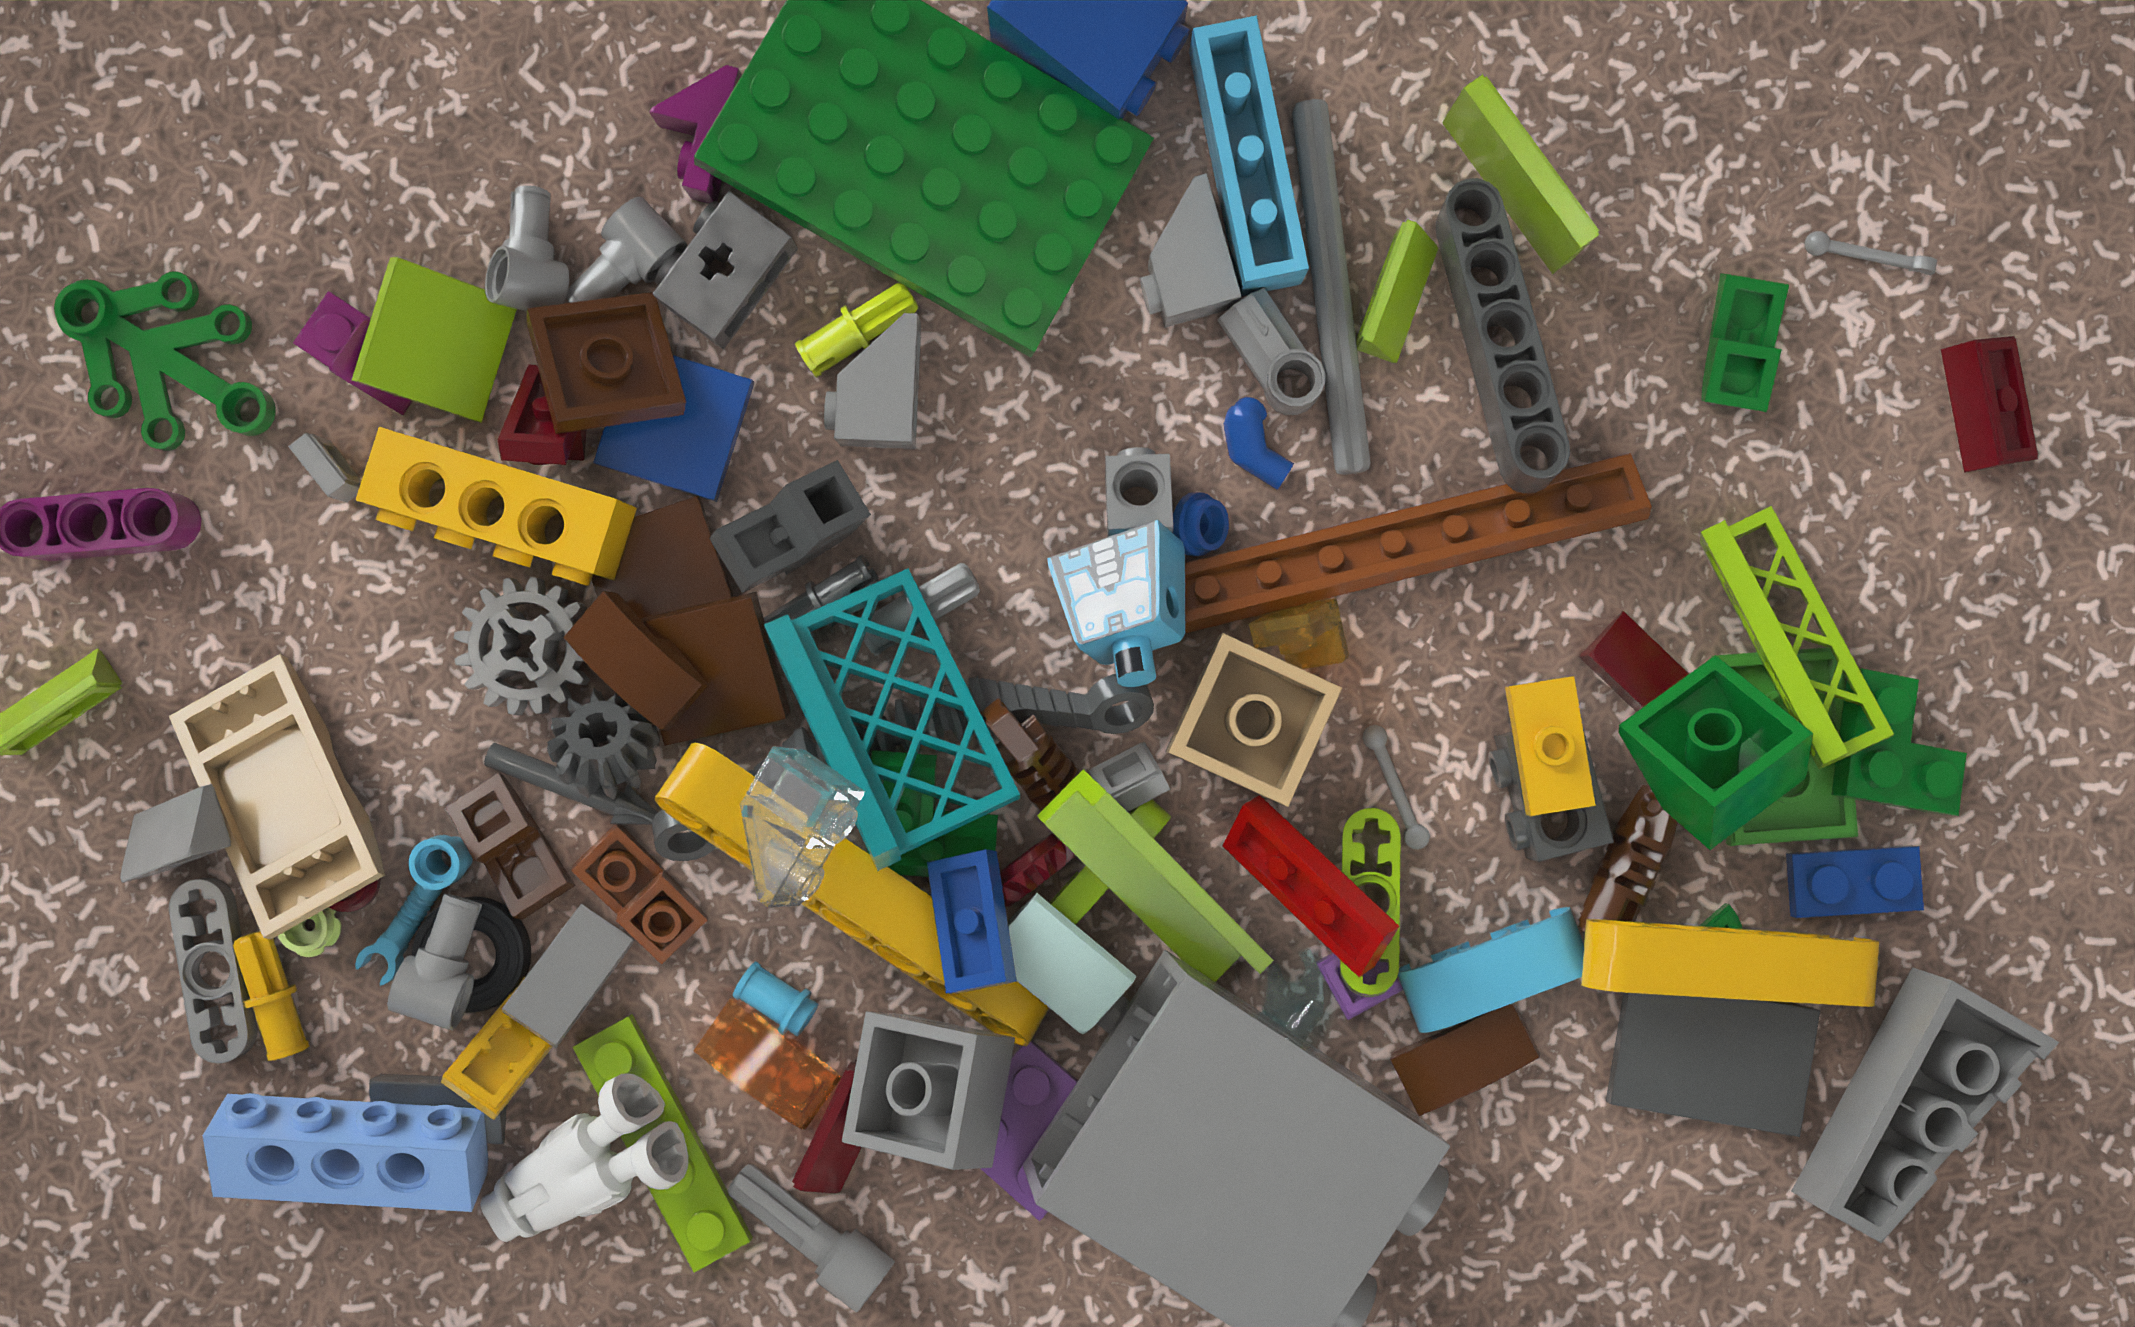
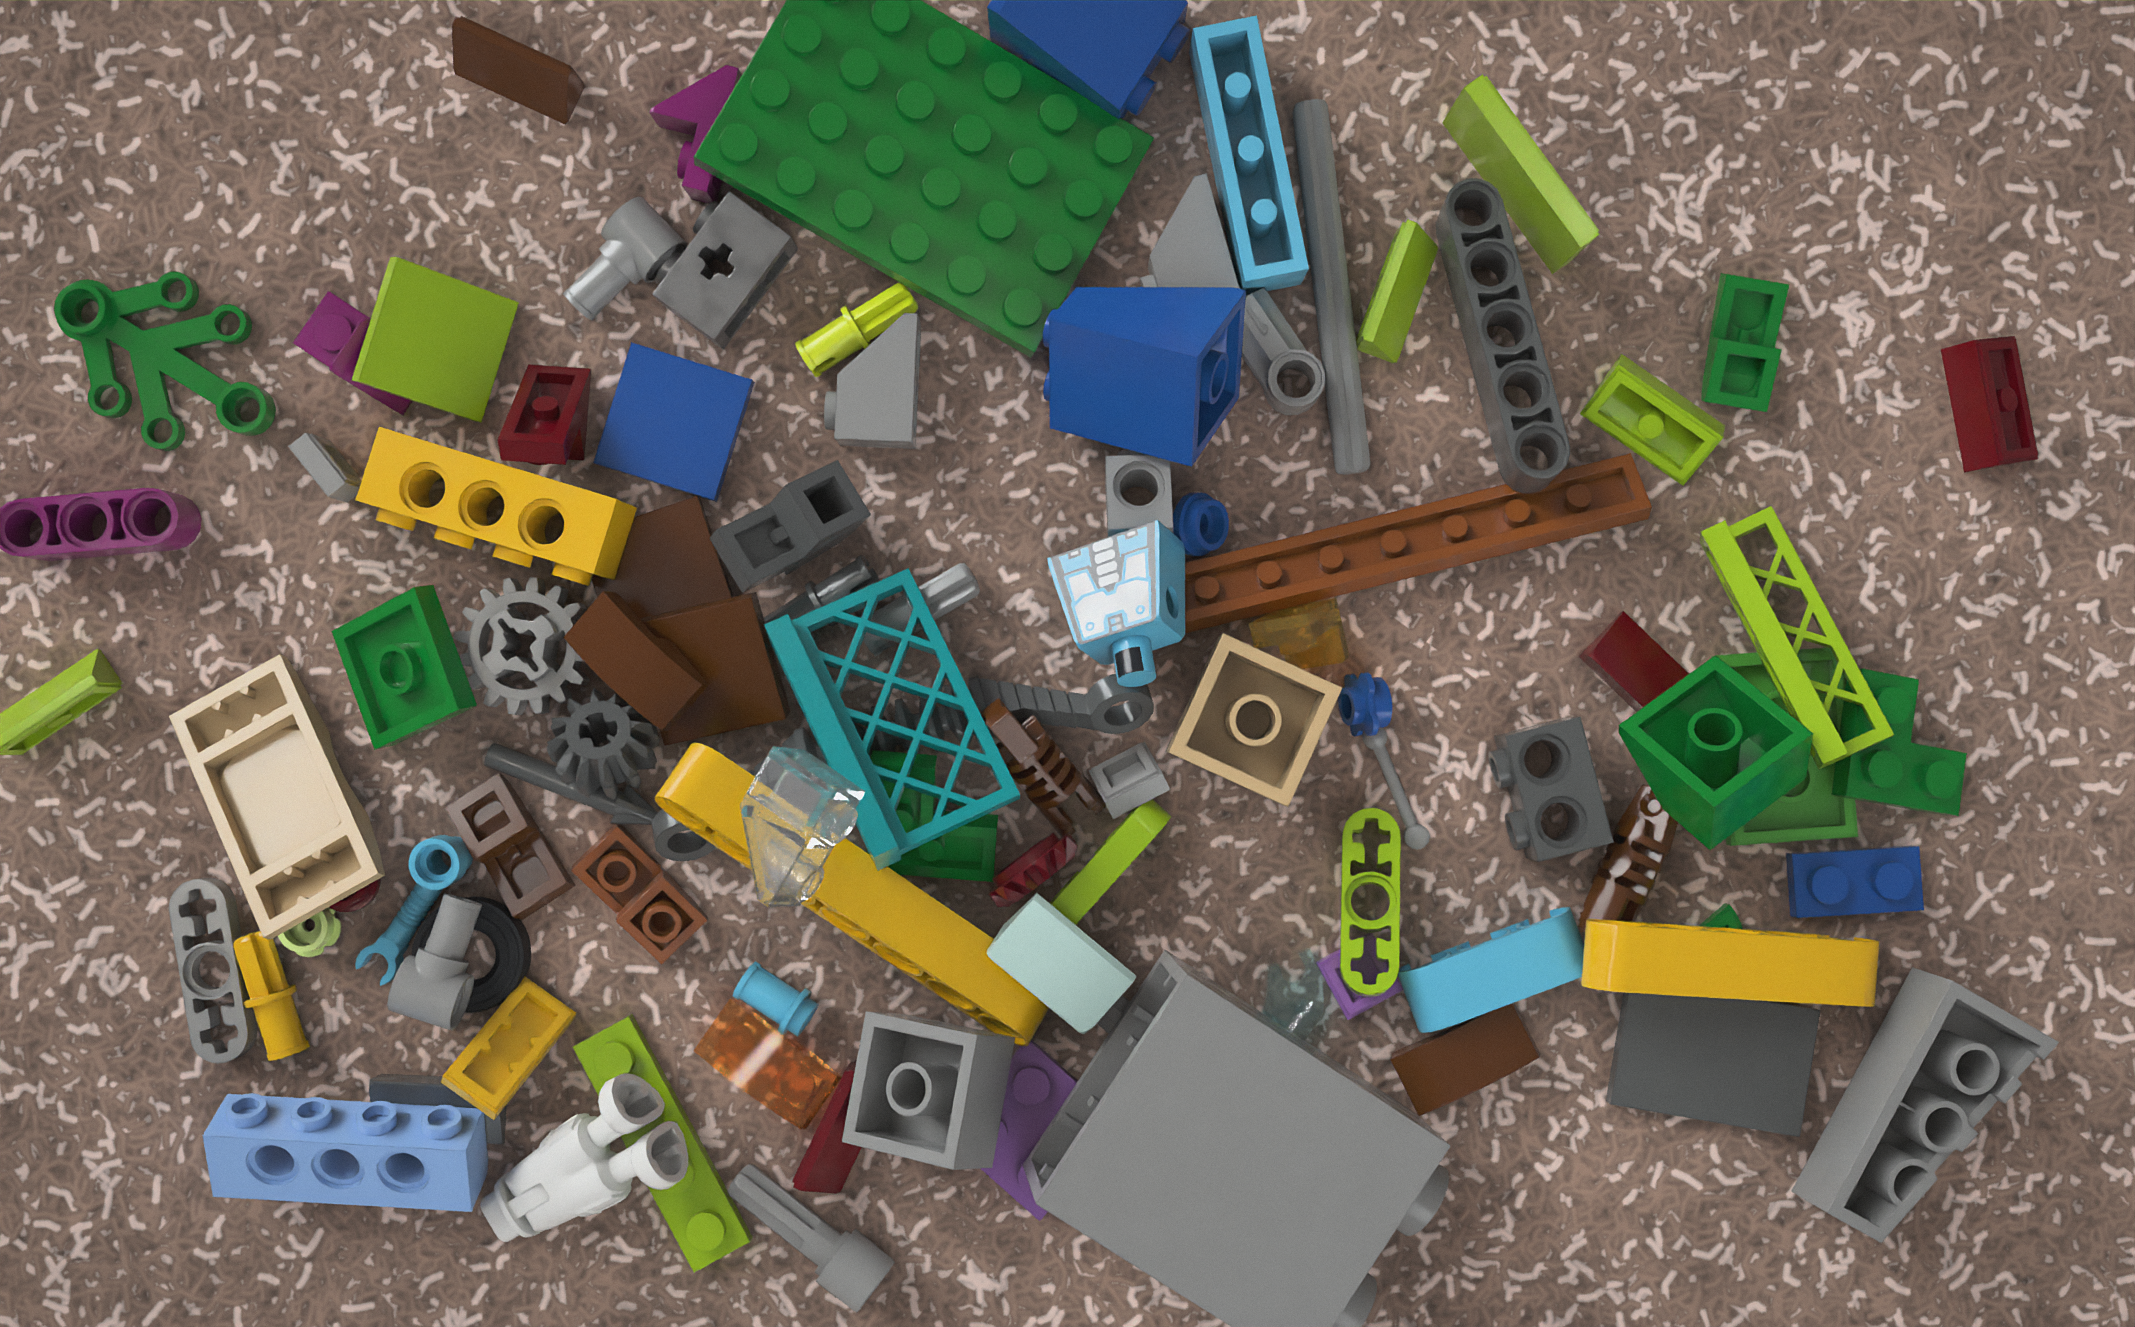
(175, 834): light grey slope -> none
(404, 667): none -> green plate
(515, 70): none -> reddish brown slope
(524, 267): light grey pin -> none
(568, 976): light grey tile -> none
(605, 362): reddish brown tile -> none
(971, 921): blue plate -> none
(1145, 366): none -> blue slope
(1148, 879): lime fence -> none
(1248, 446): blue arm -> none
(1310, 886): red plate -> none
(1365, 704): none -> blue plate
(1550, 746): yellow plate -> none
(1653, 420): none -> lime slope
(1819, 243): light grey hinge -> none

